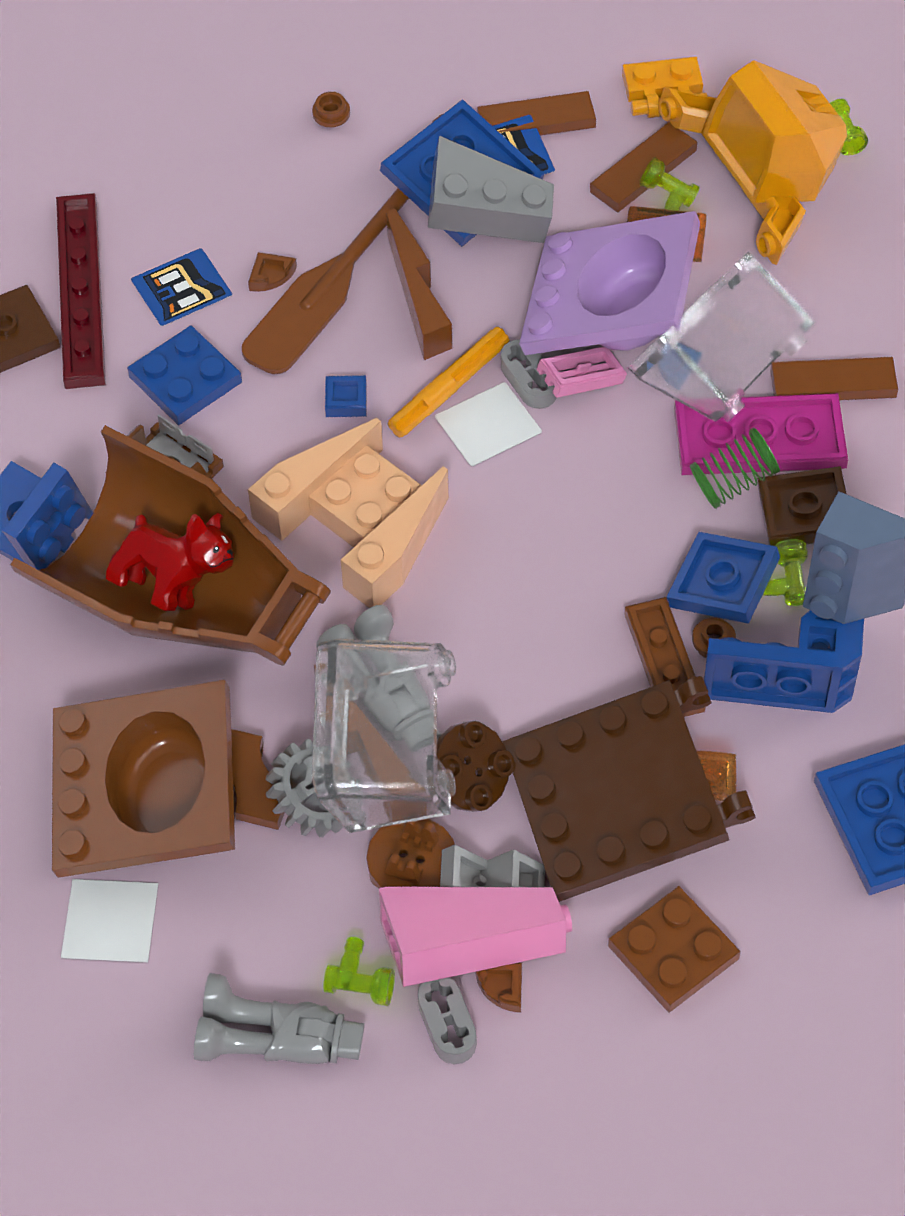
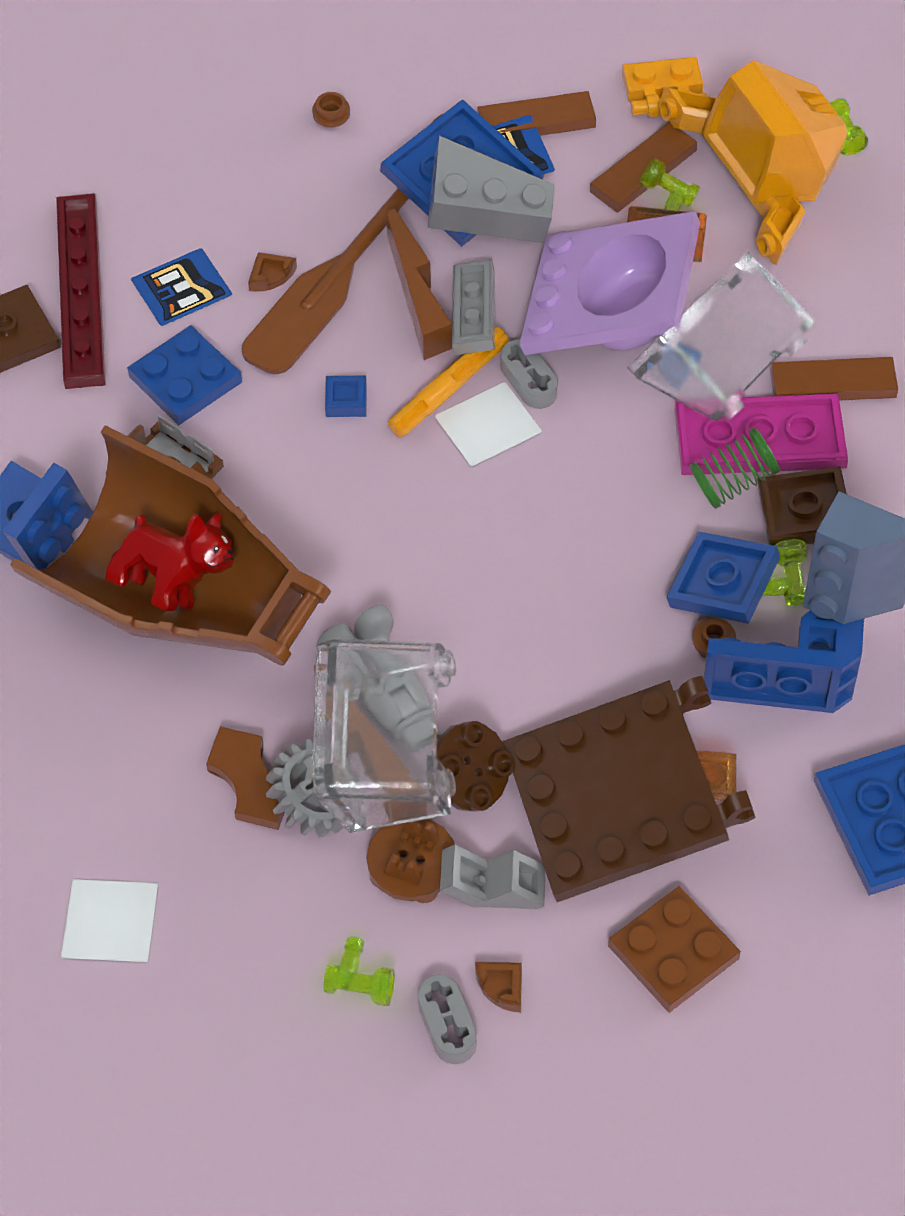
(142, 779): dark orange piece -> none
(299, 1030): light grey piece -> none
(358, 499): light nougat wedge -> none
(469, 929): bright pink slope -> none
(473, 307): none -> light grey tile
(585, 376): bright pink tile -> none
(660, 644): dark orange tile -> none

